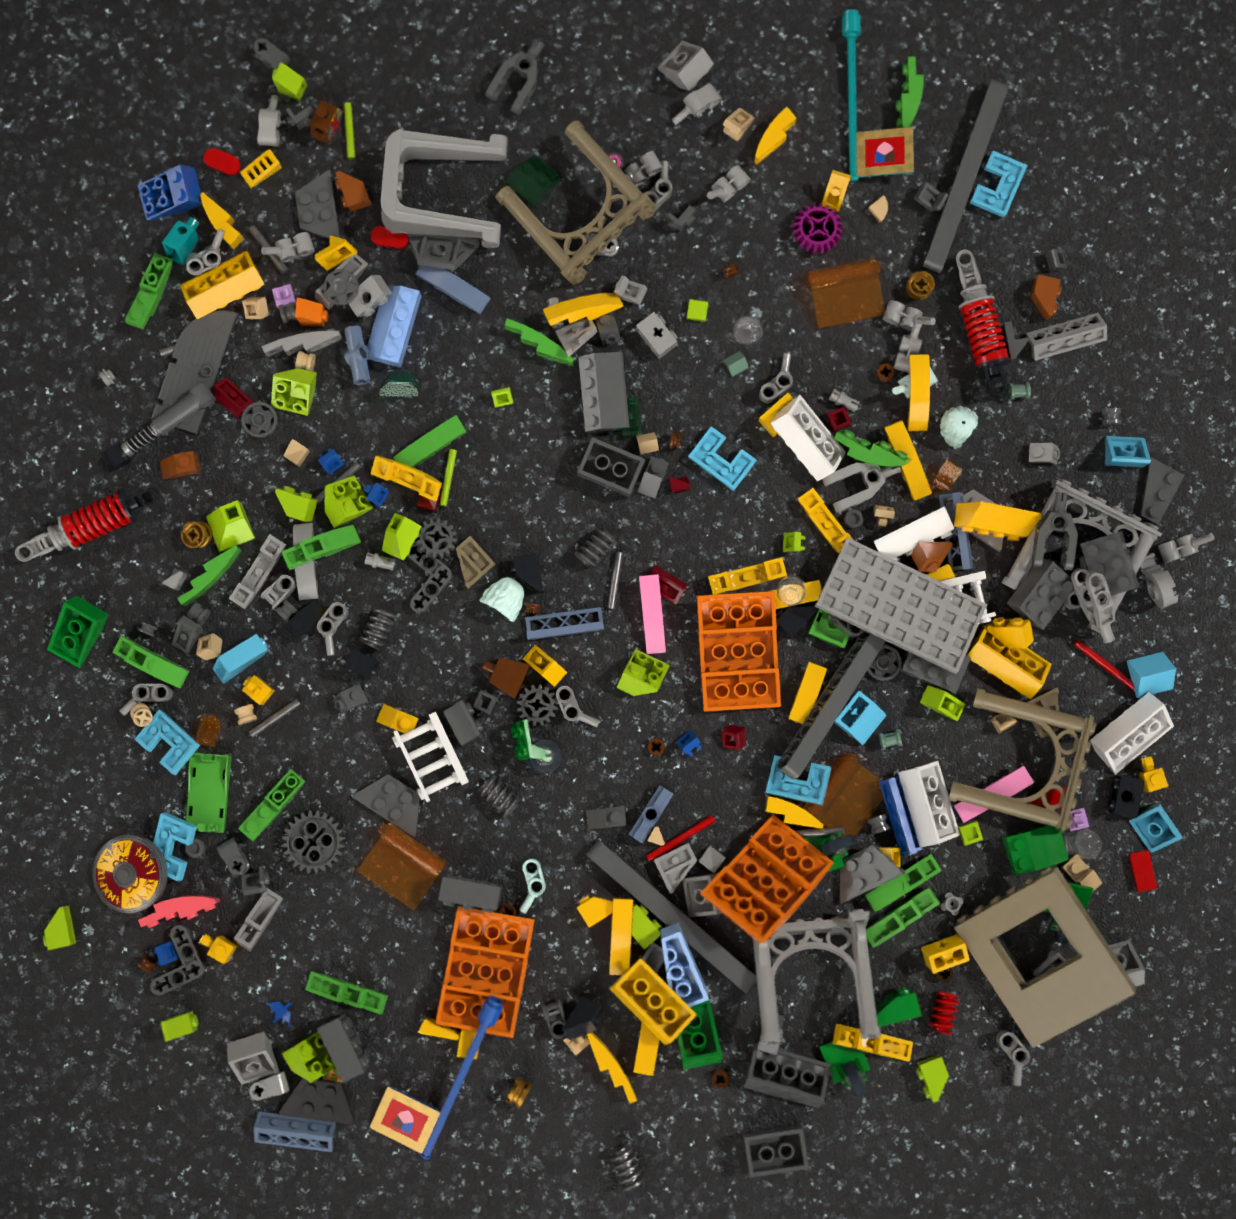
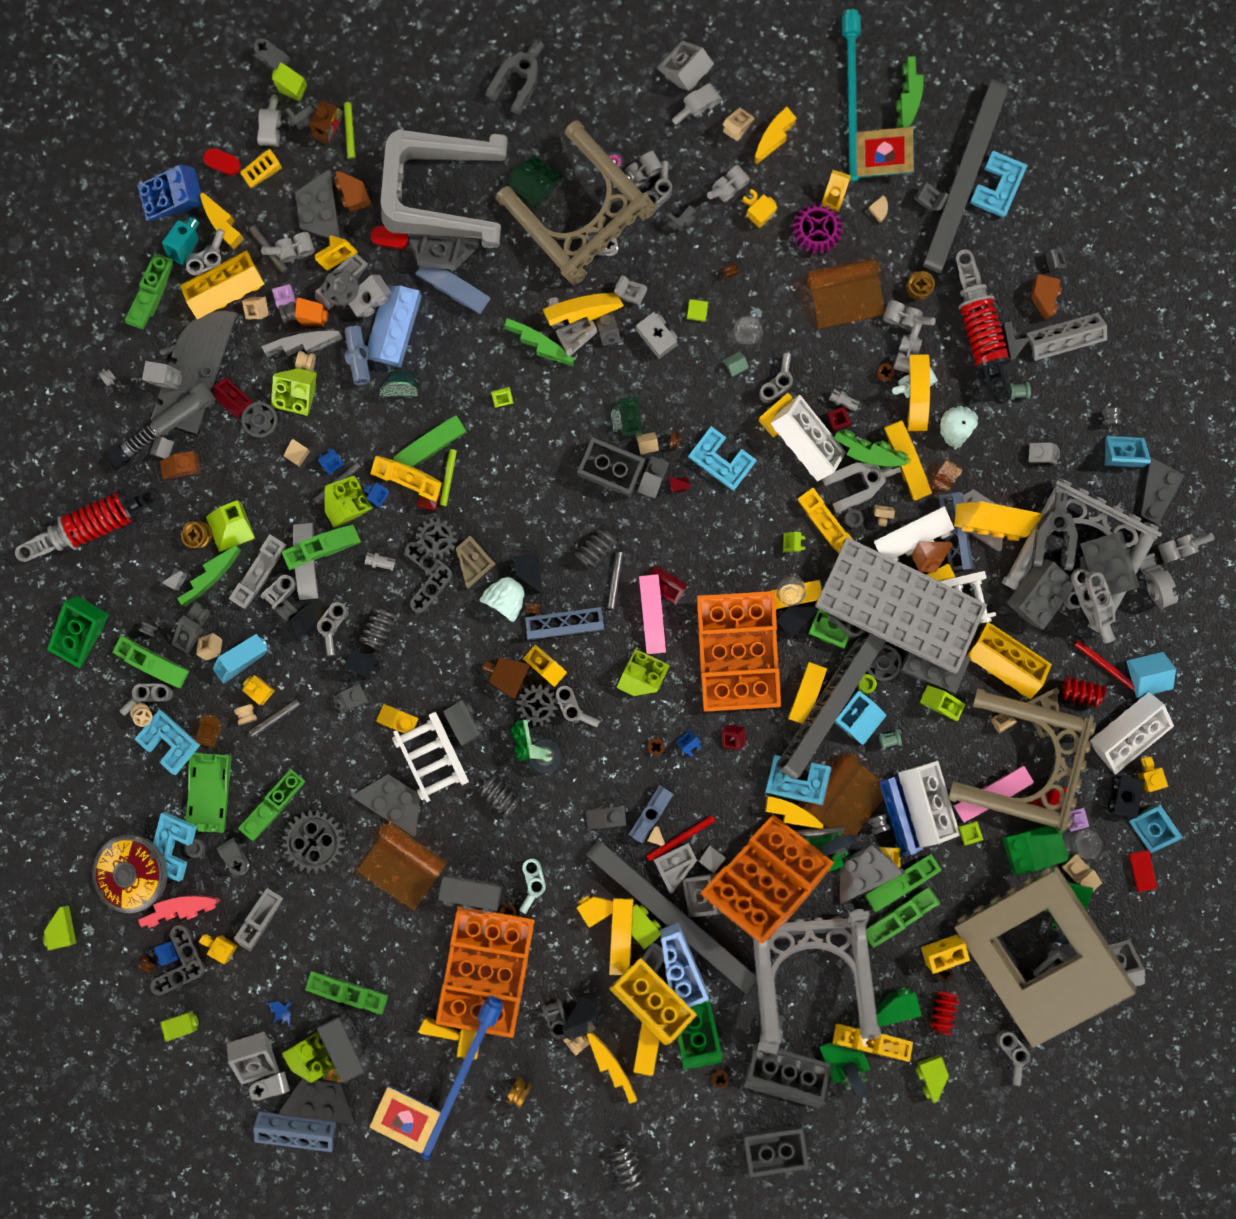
(161, 375): none -> light grey brick
(161, 447): none -> light grey slope
(255, 882): dark grey bracket -> none
(297, 505): lime slope -> none
(400, 536): lime slope -> none
(485, 702): dark grey slope -> none
(603, 392): dark grey slope -> none
(747, 576): yellow slope -> none
(761, 209): none -> yellow brick
(867, 684): none -> lime tile
(958, 901): light grey plate -> none
(1012, 632): yellow slope -> none
(1083, 691): none -> red piece

